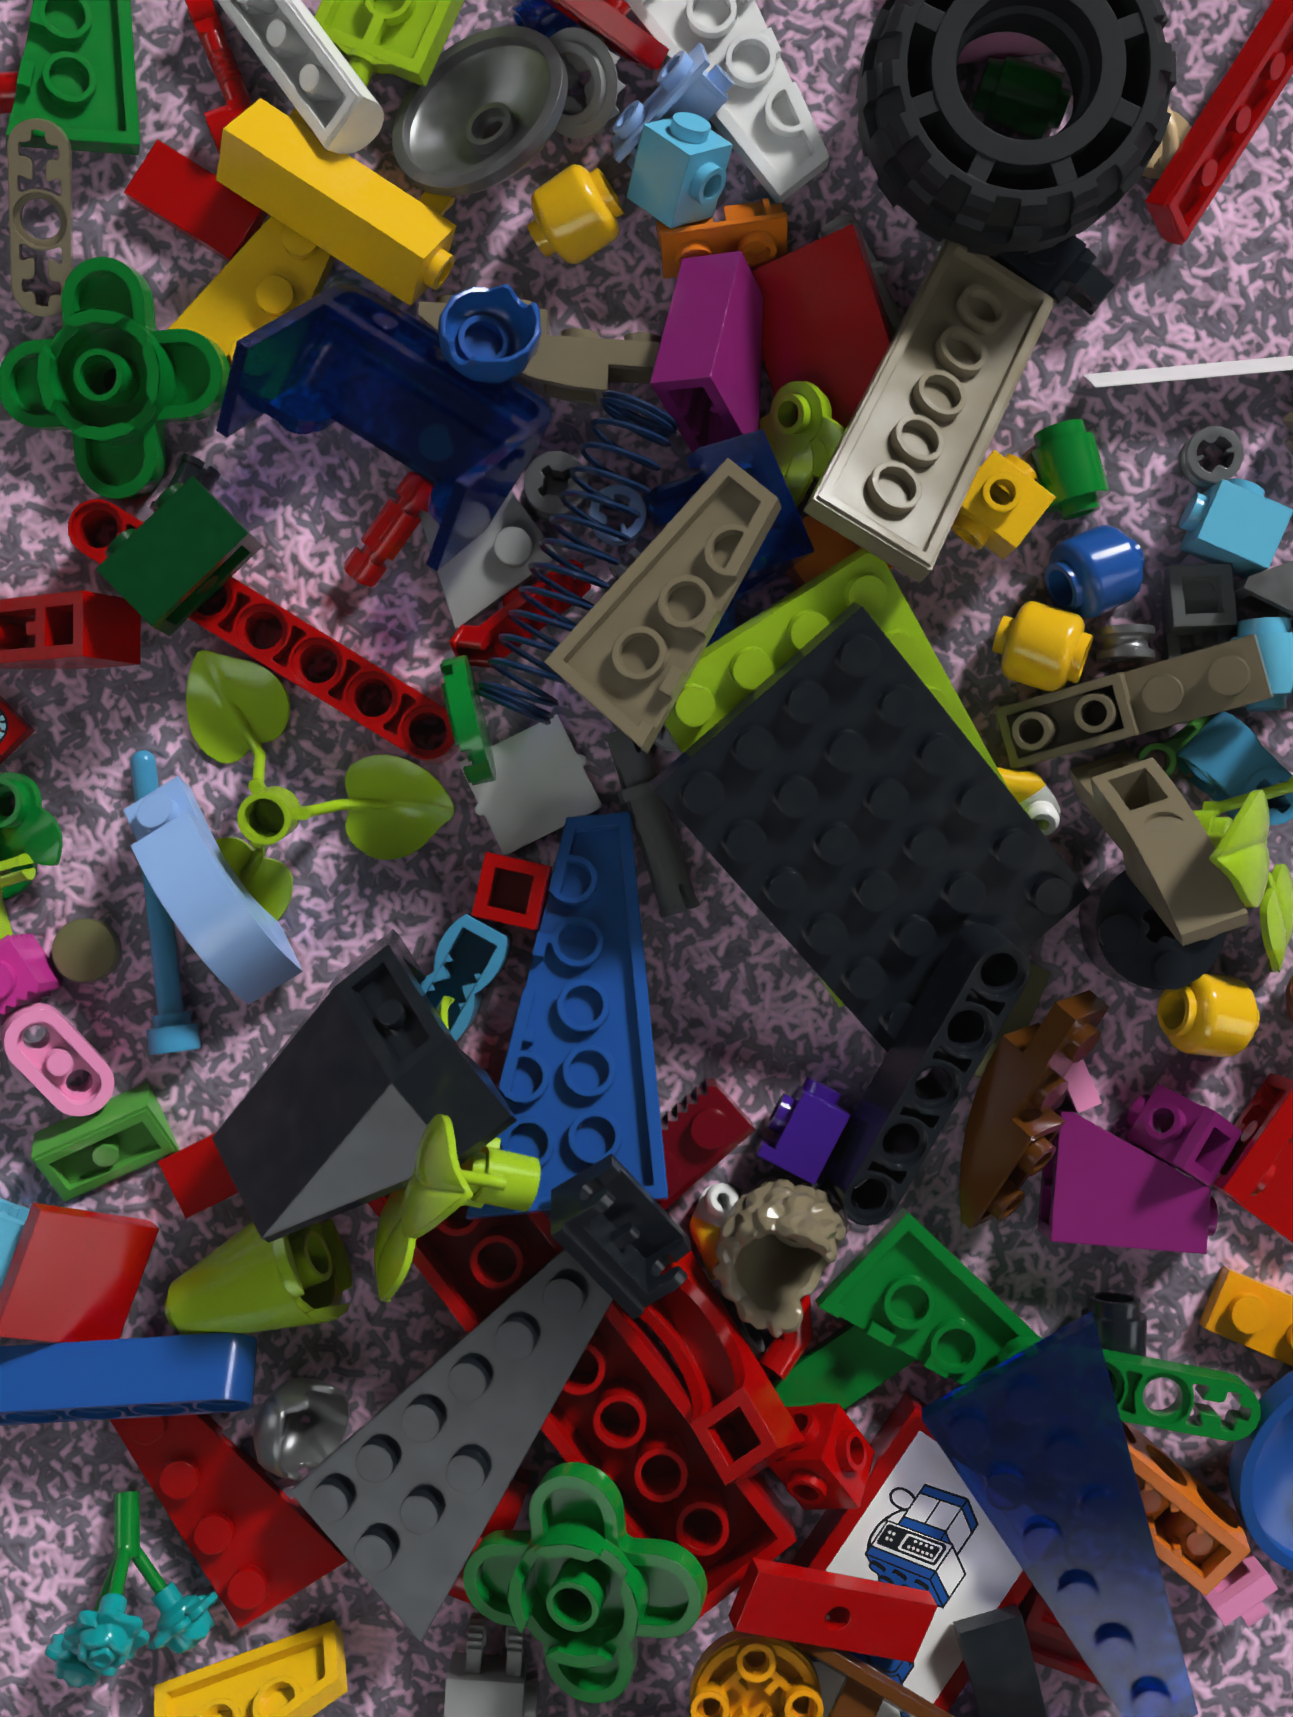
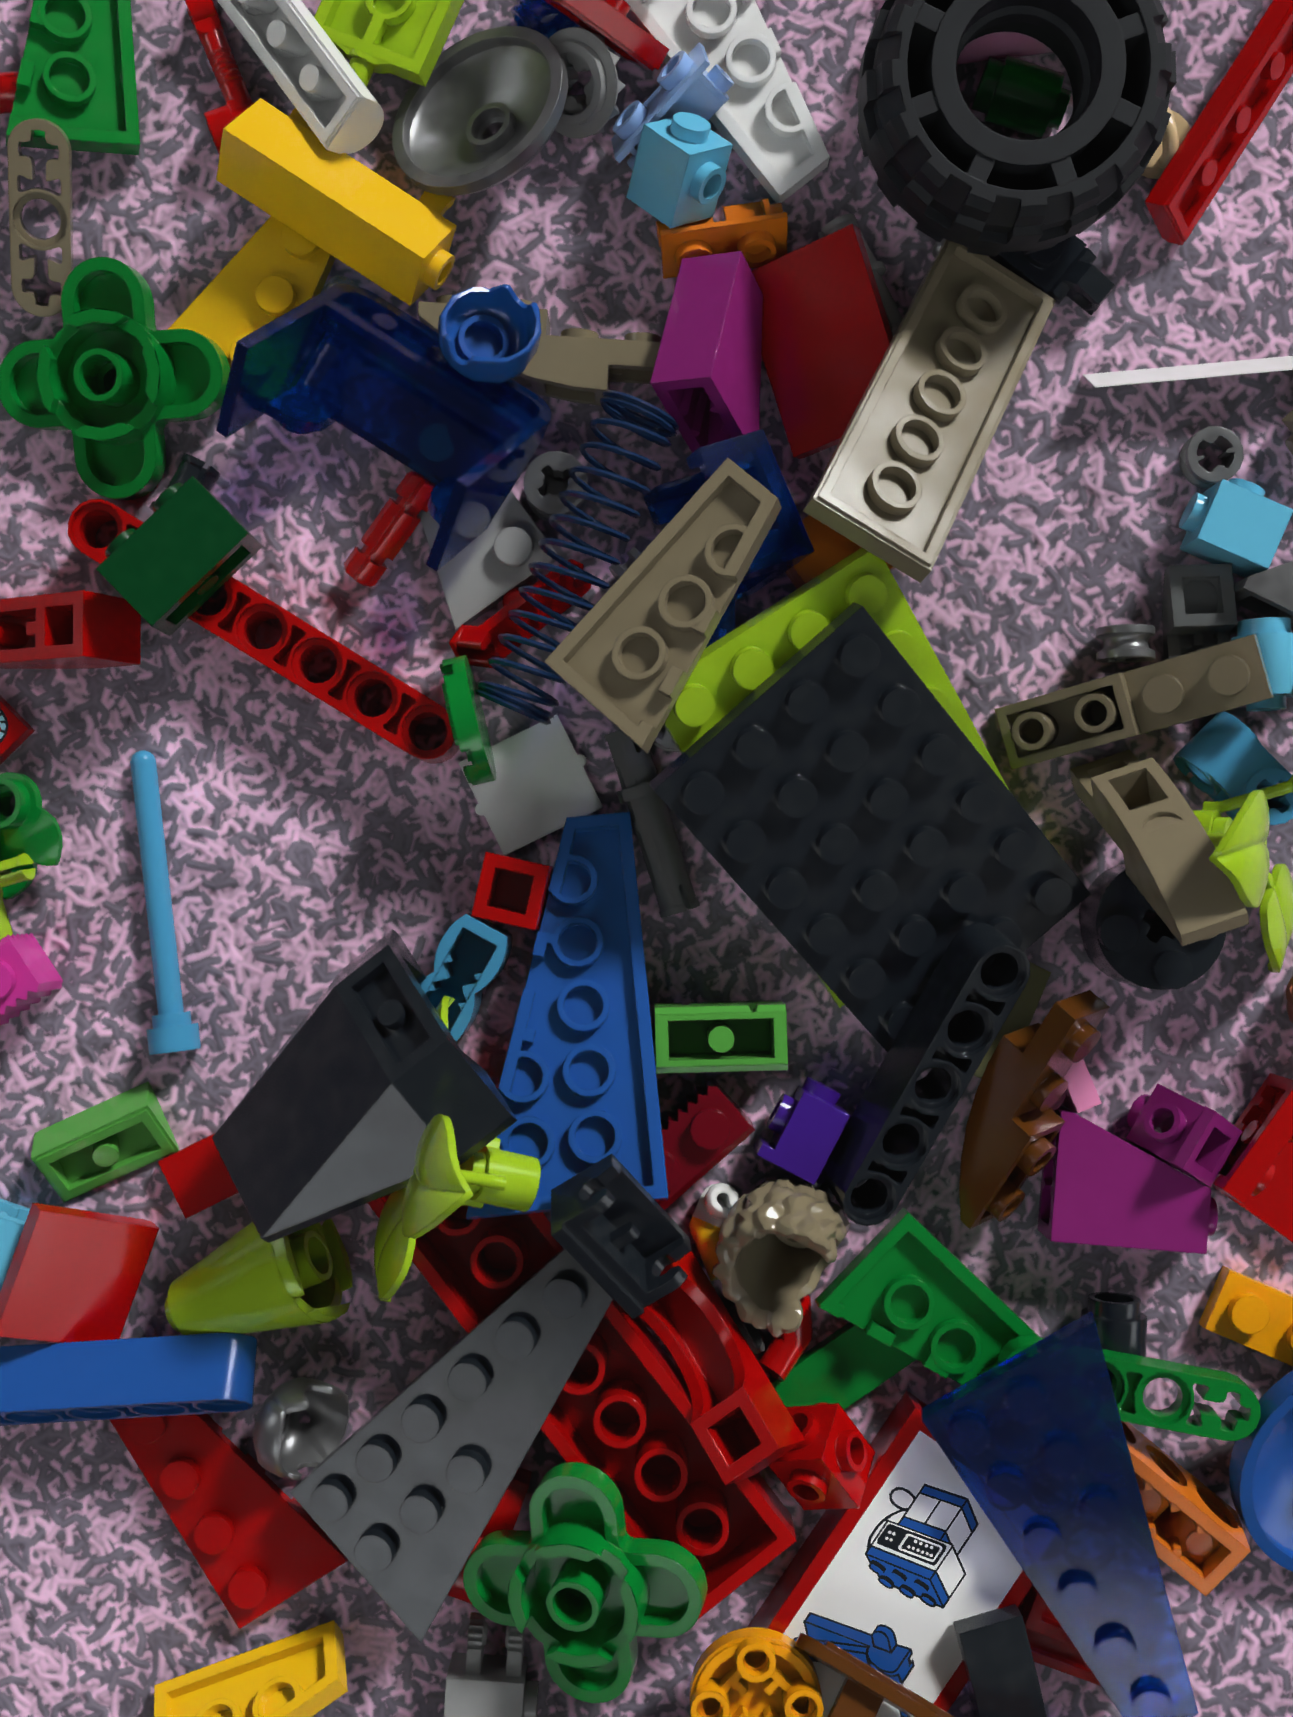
(55, 1058): bright pink plate -> none
(86, 950): olive tile -> none
(109, 1637): teal plant -> none
(193, 201): red tile -> none
(206, 896): light blue arch -> none
(390, 801): lime plant -> none
(575, 214): yellow head -> none
(623, 493): light blue bush -> none
(721, 1036): none -> bright green brick
(804, 445): lime plate -> none
(832, 1610): red tile -> none
(1017, 506): yellow brick -> none
(1034, 798): arm -> none
(1042, 646): yellow head -> none
(1070, 468): green brick -> none
(1094, 571): blue head -> none
(1173, 744): bright green hand -> none
(1209, 1016): yellow head -> none
(1242, 1593): bright pink tile -> none

